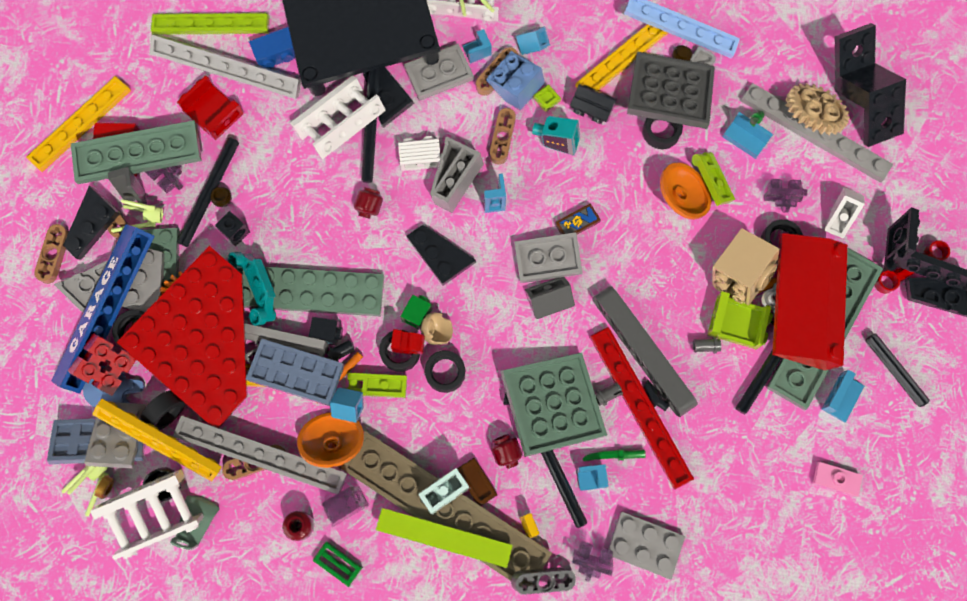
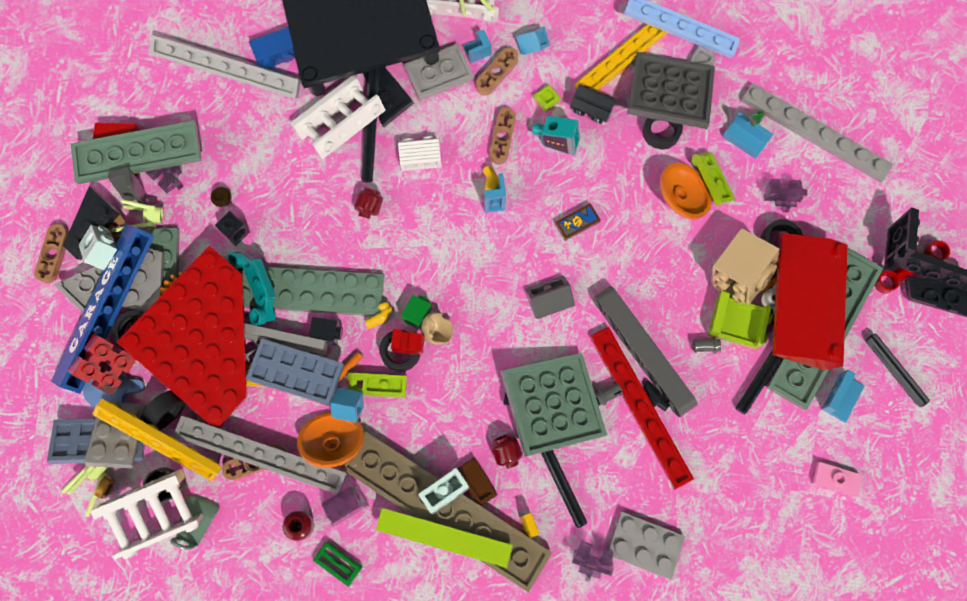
(78, 124): yellow tile -> none
(97, 246): none -> light aqua brick
(205, 196): black axle -> none
(210, 23): lime tile -> none
(210, 108): red panel -> none
(340, 351): black pin -> none
(379, 318): none -> yellow arm
(439, 255): black wing -> none
(449, 355): black tyre -> none
(455, 174): light grey wedge -> none
(492, 178): none -> yellow arm
(516, 80): medium blue slope -> none
(534, 576): dark grey beam -> none
(548, 257): light grey plate -> none
(592, 477): dark azure panel -> none
(619, 453): green piece -> none
(682, 53): dark brown plate -> none
(817, 109): tan gear -> none
(844, 212): white slope -> none
(869, 85): black bracket -> none

